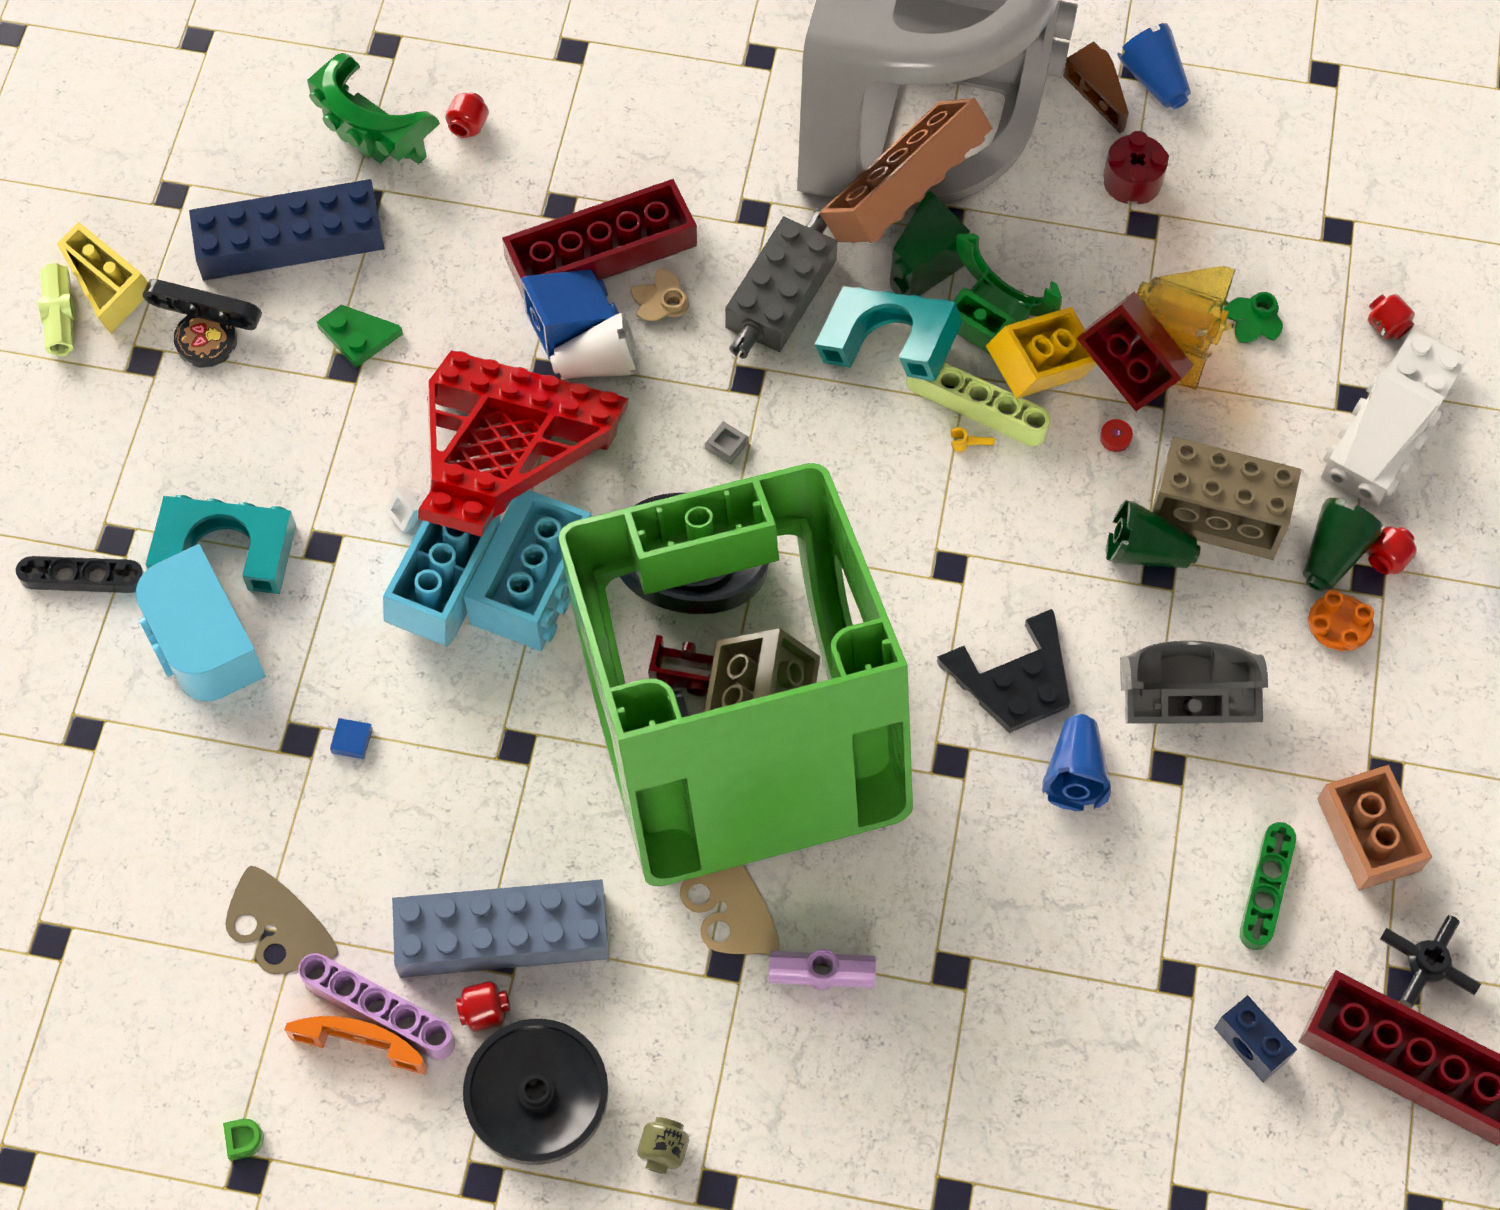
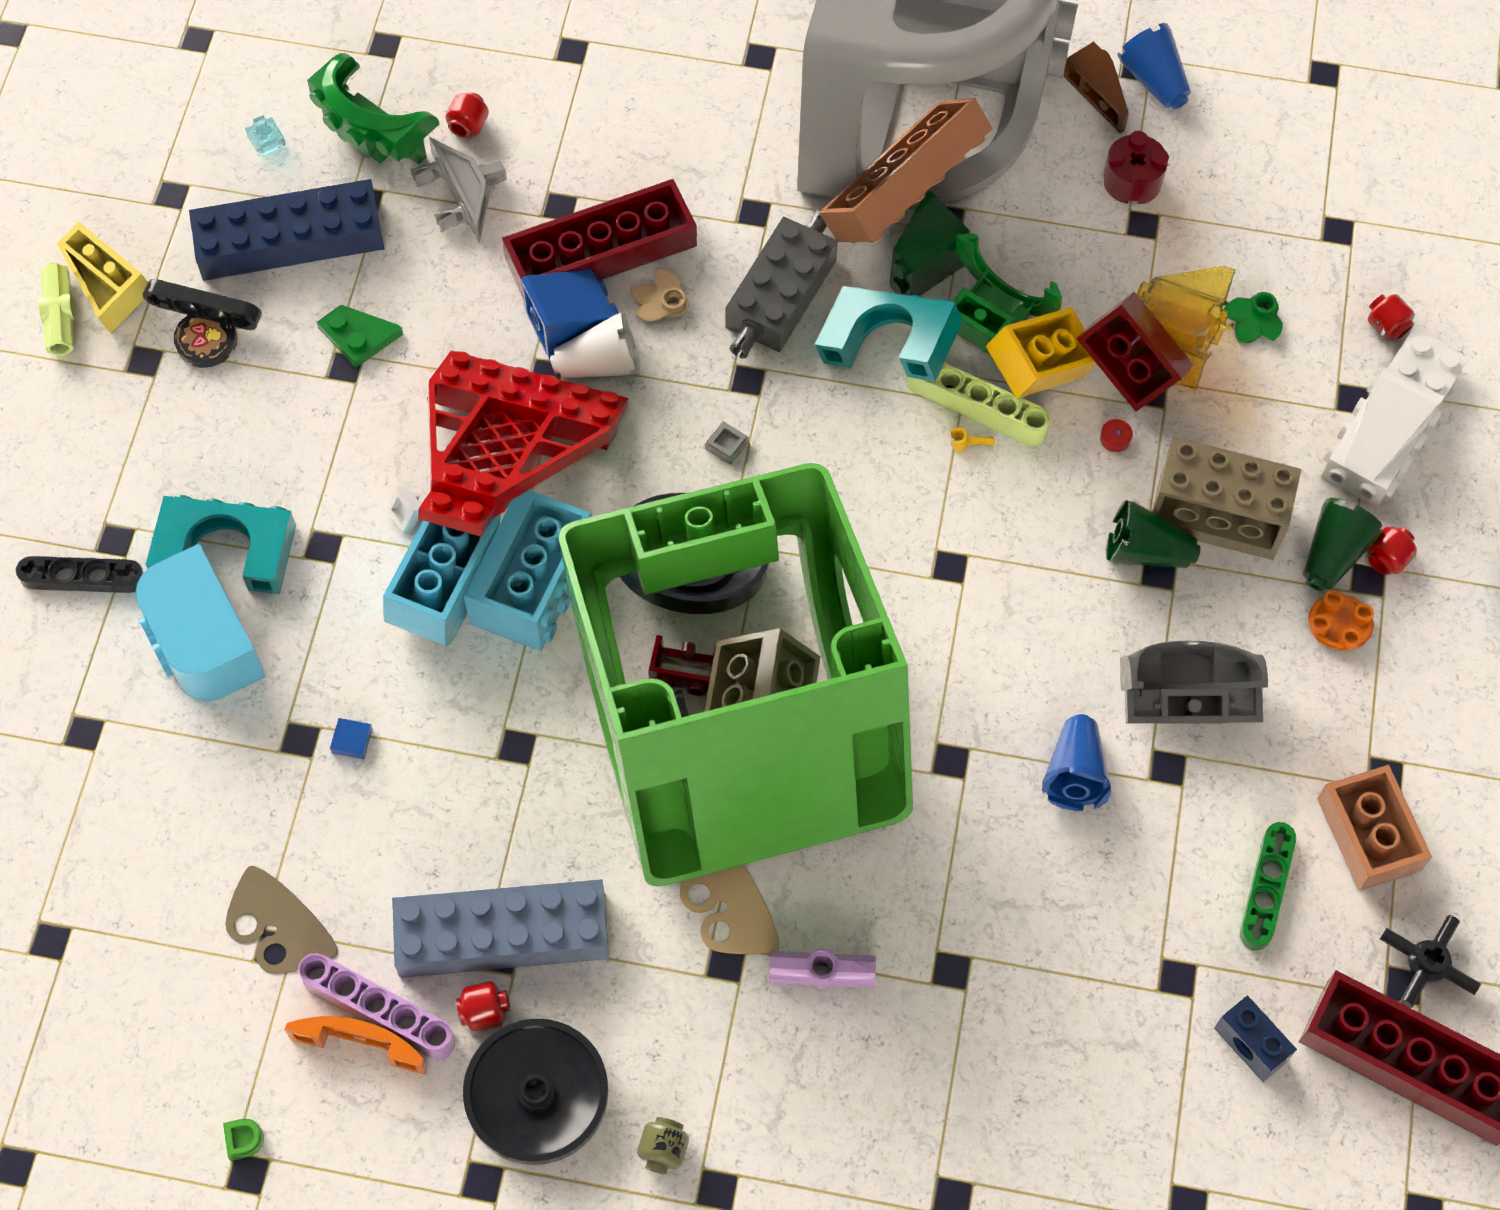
(264, 135): none -> clear light blue tile
(467, 182): none -> light grey connector
(1022, 688): black wing -> none

